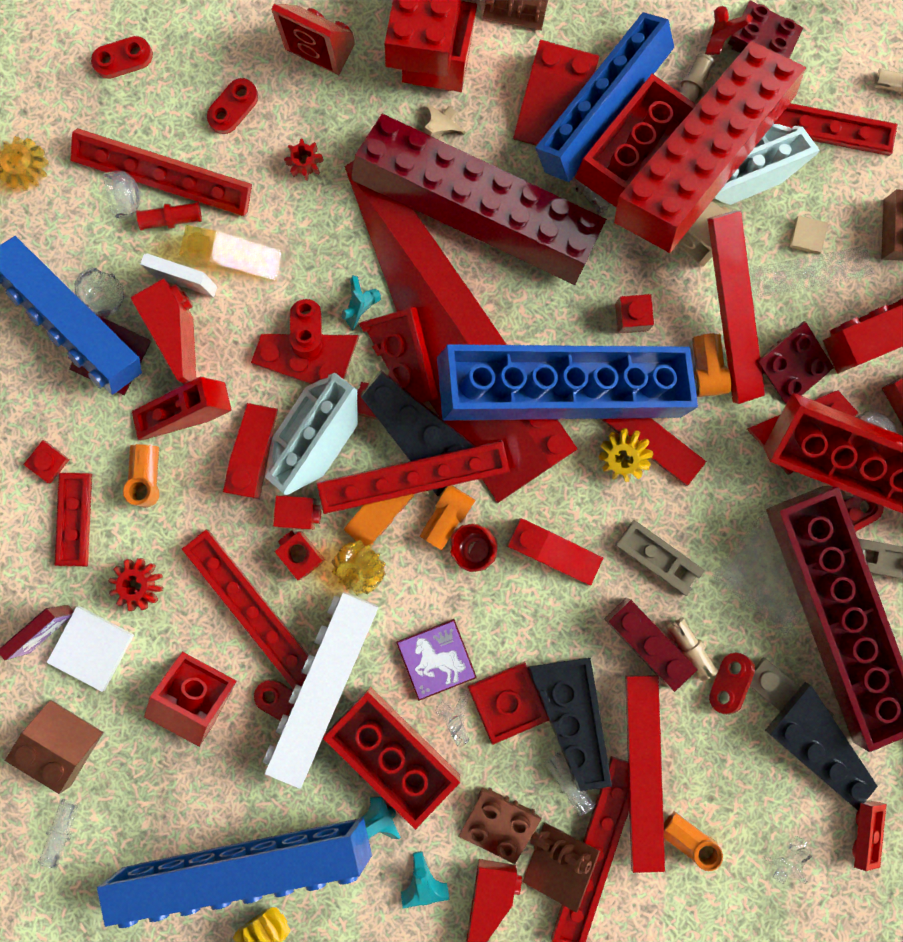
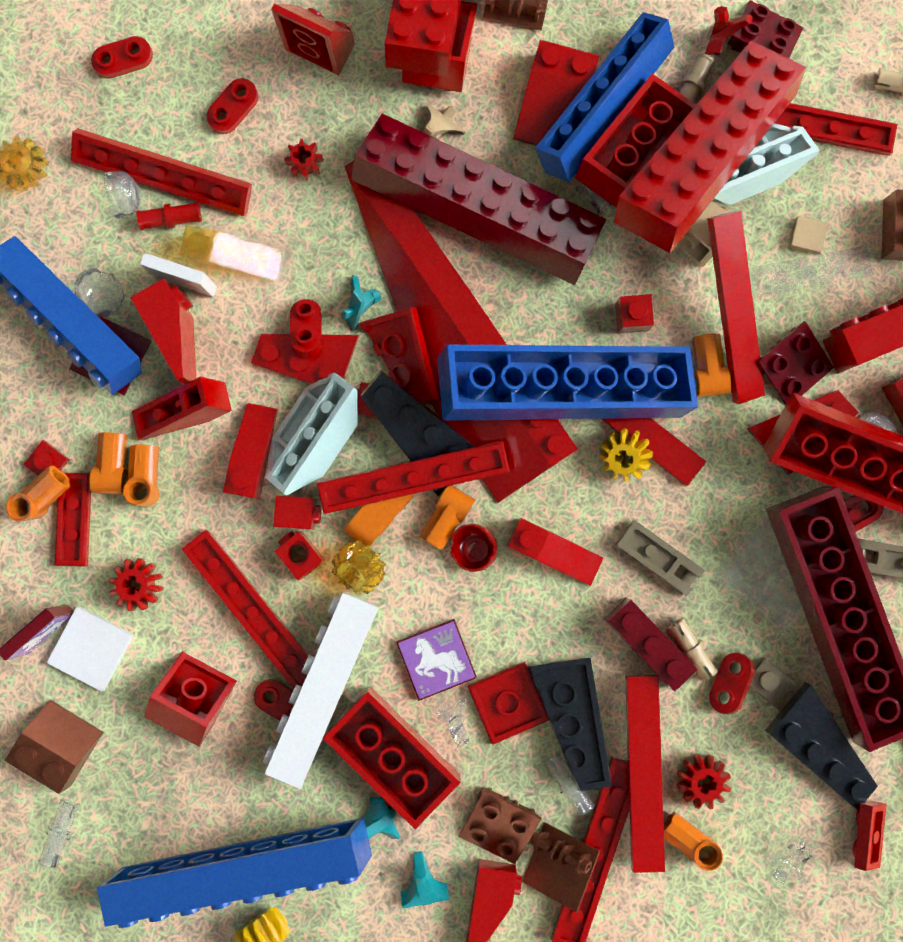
(38, 495): none -> orange piece
(110, 470): none -> orange piece
(701, 770): none -> red gear

